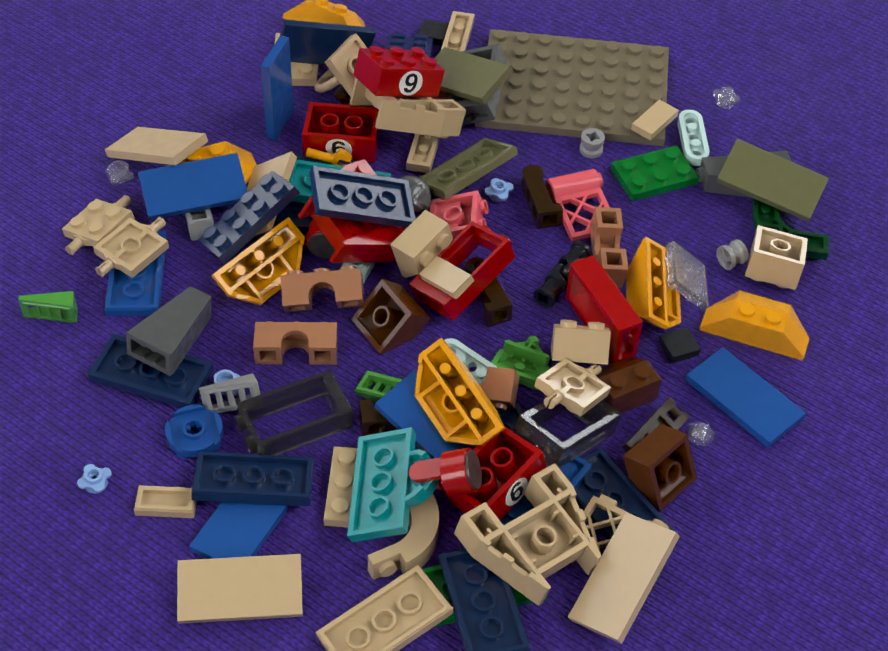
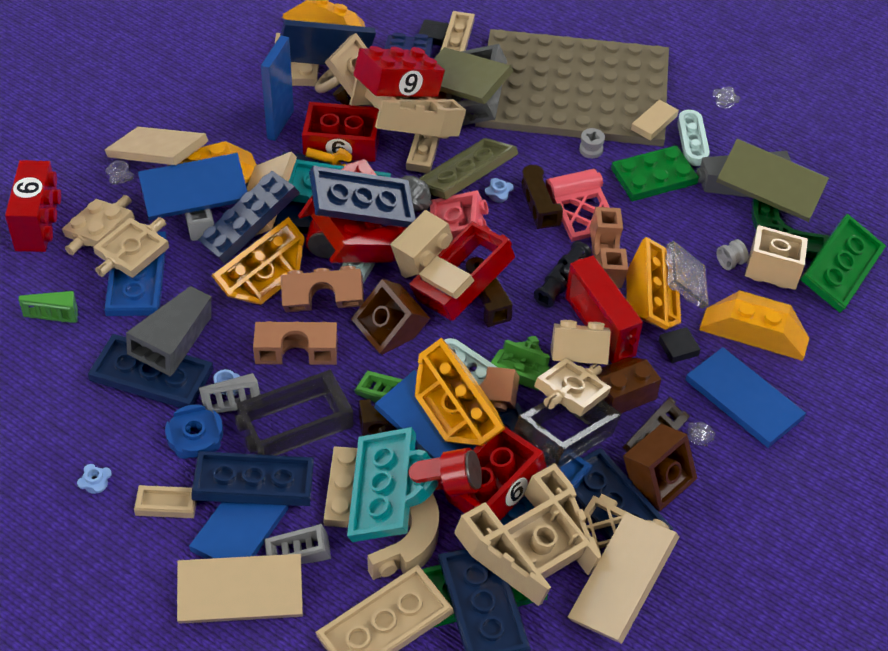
(33, 206): none -> red brick
(307, 535): none -> light grey slope
(843, 263): none -> green tile

